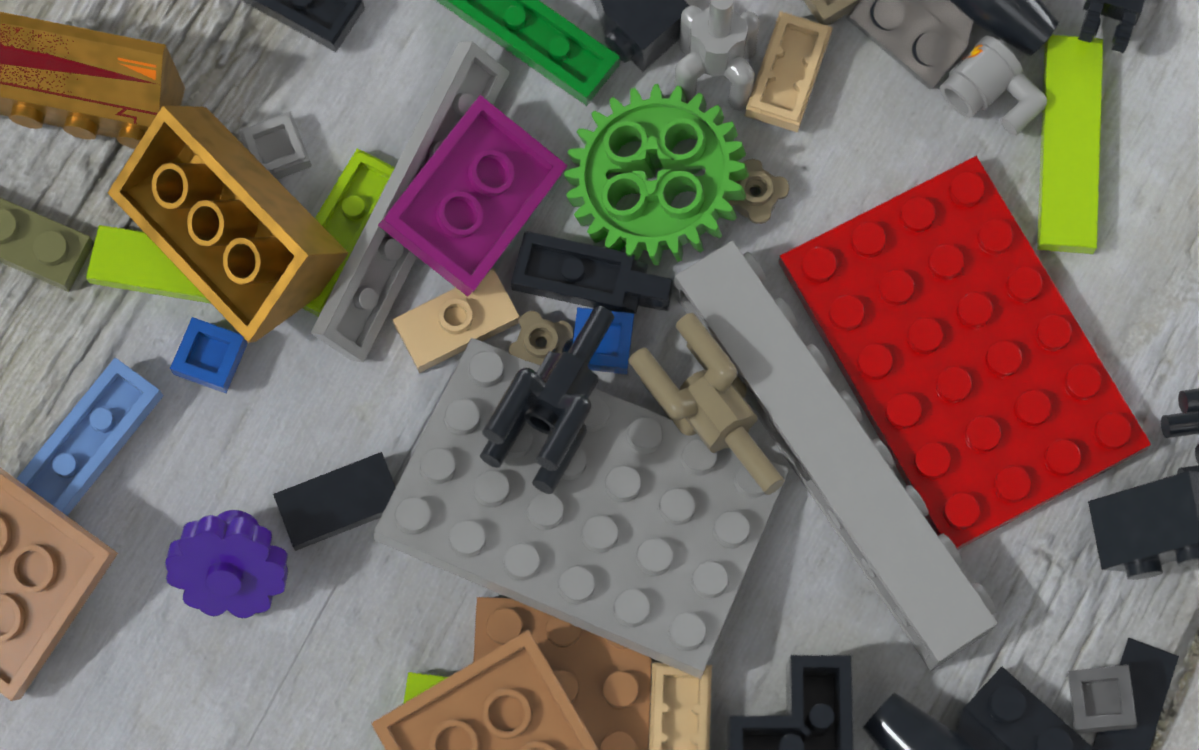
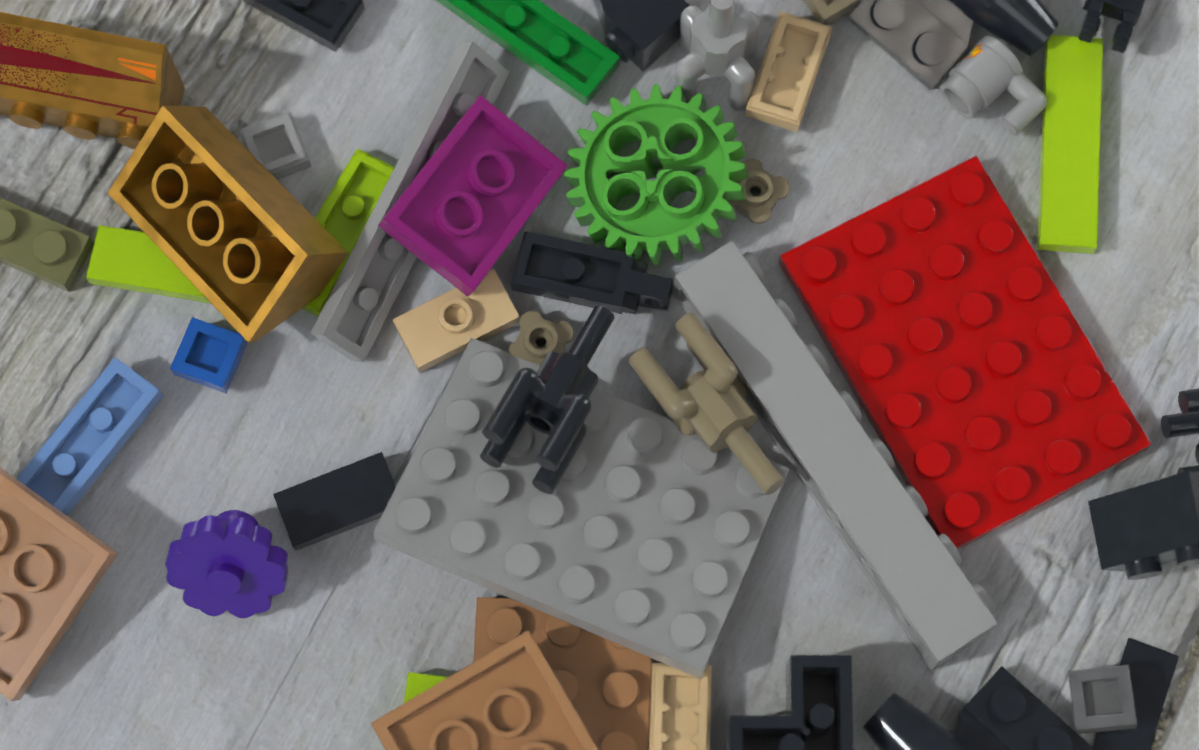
(615, 347): blue plate -> none

